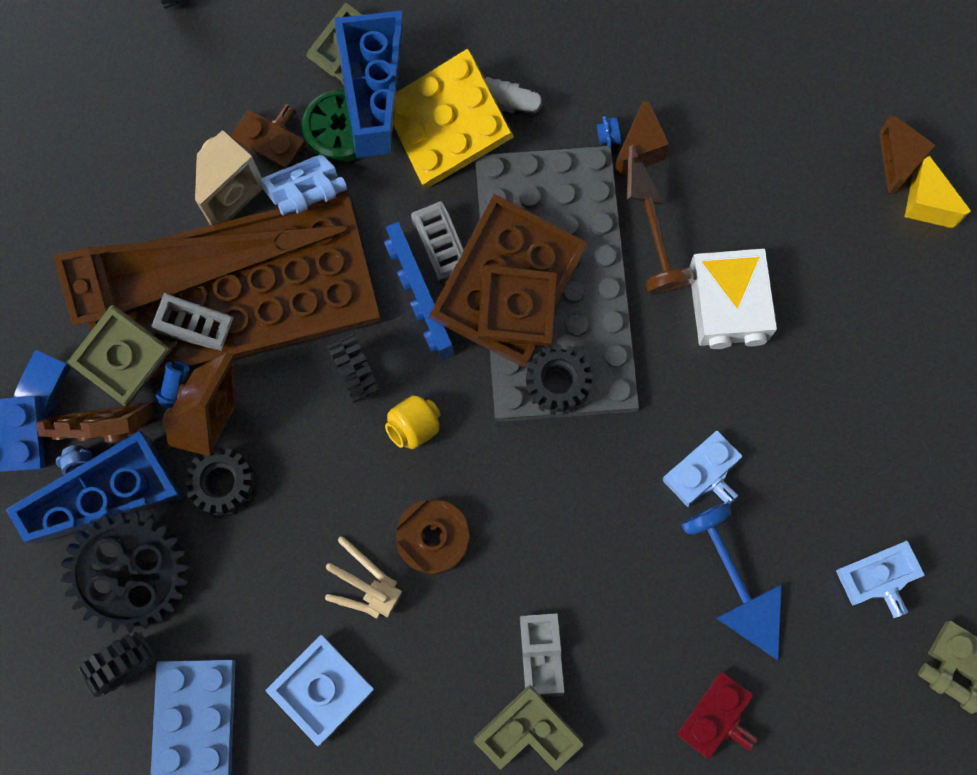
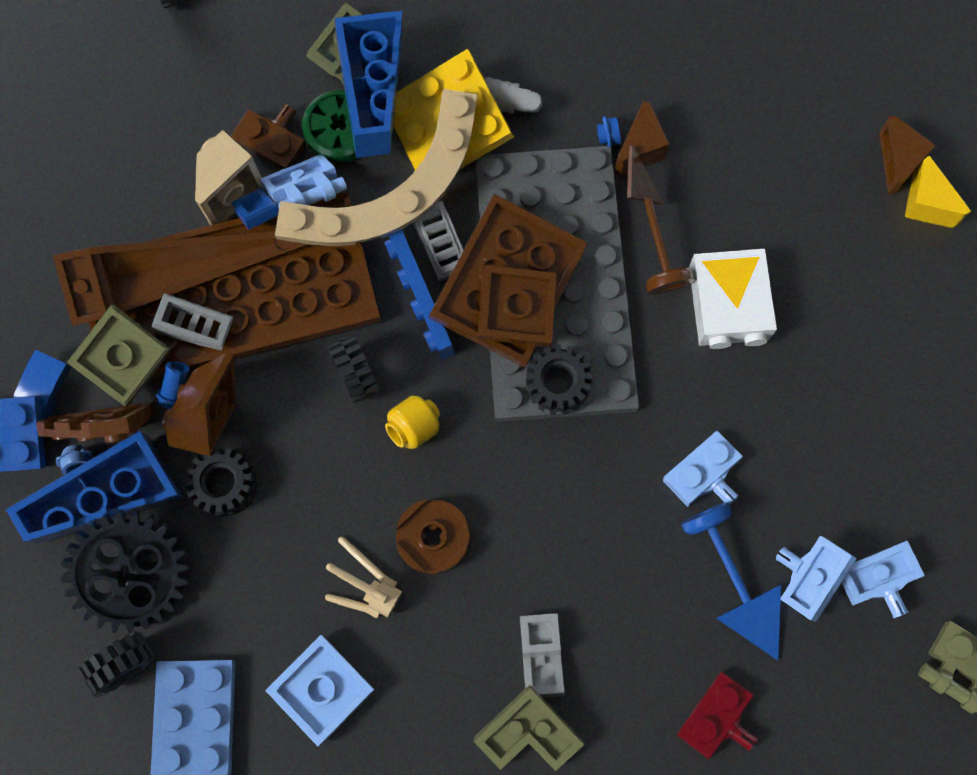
(255, 208): none -> blue tile
(402, 205): none -> tan plate
(815, 576): none -> light blue plate

